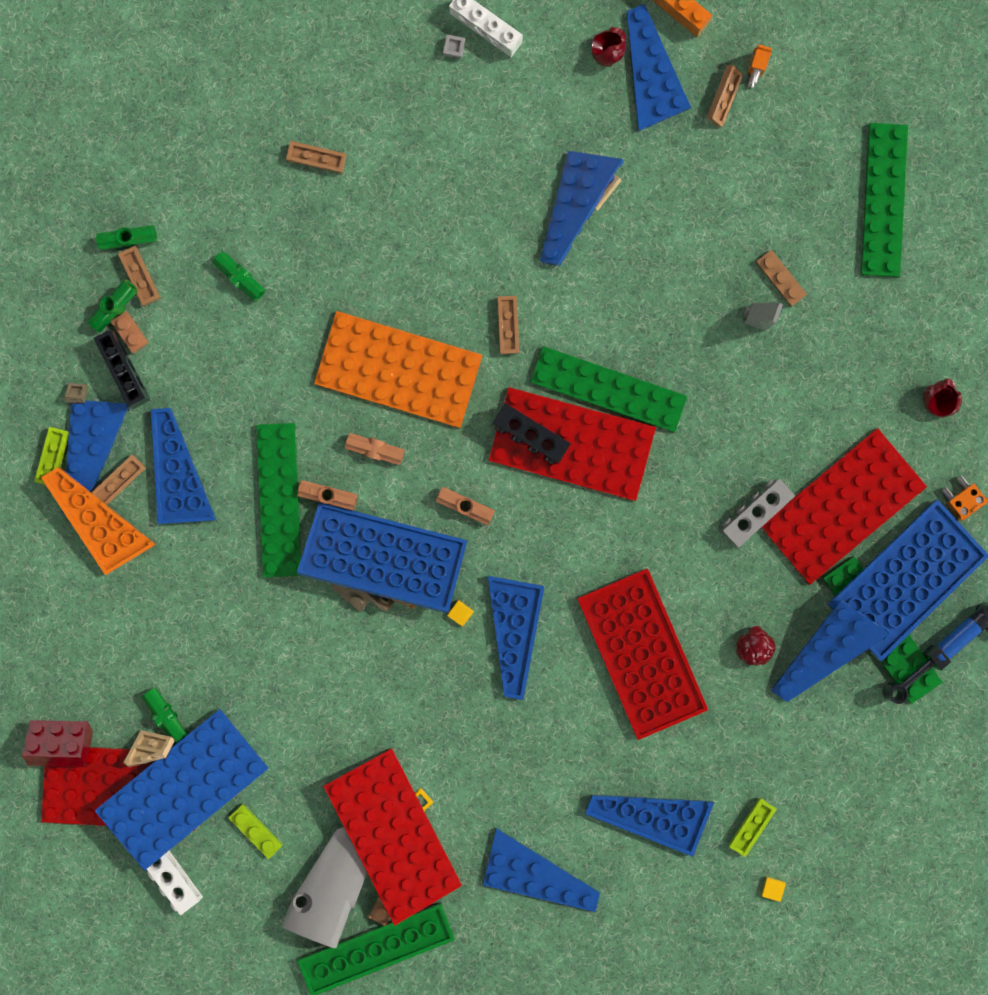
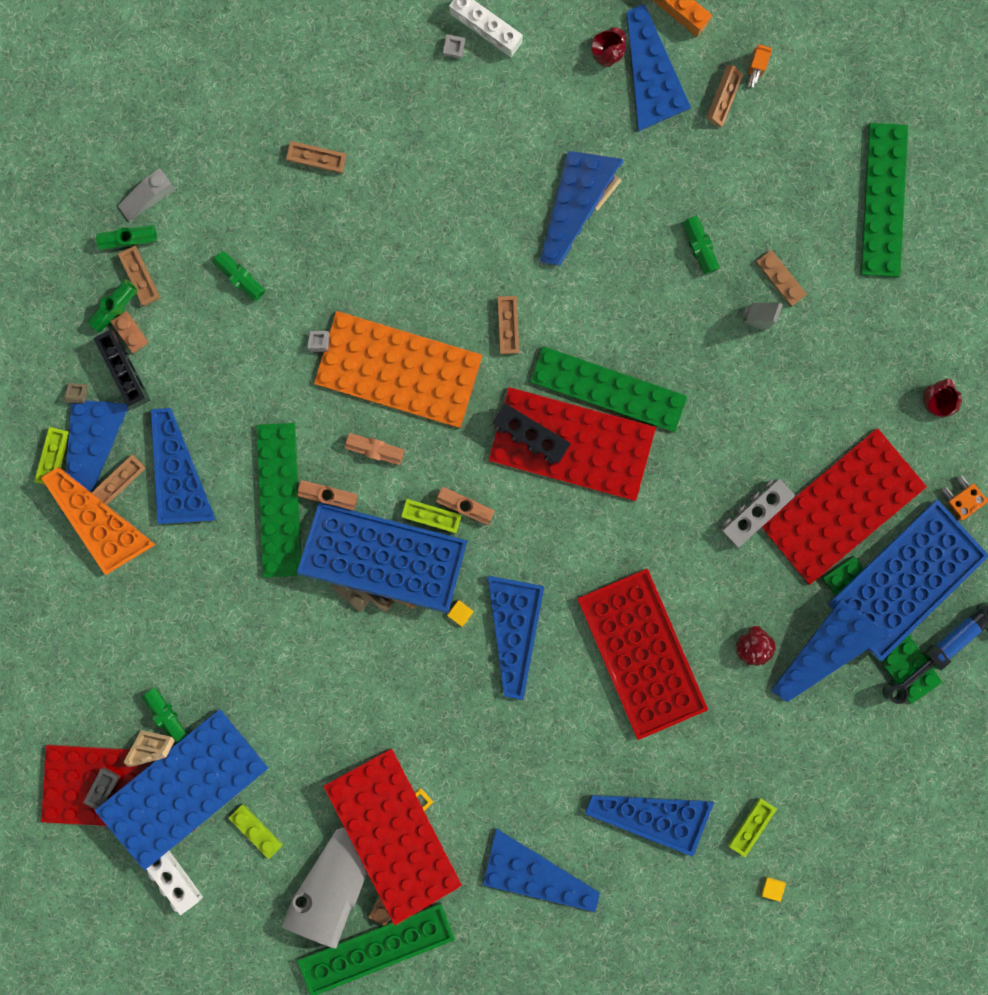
(57, 743): dark red brick -> none
(101, 788): none -> dark grey plate
(146, 194): none -> light grey slope
(318, 341): none -> light grey plate
(431, 516): none -> lime plate
(701, 245): none -> green piece

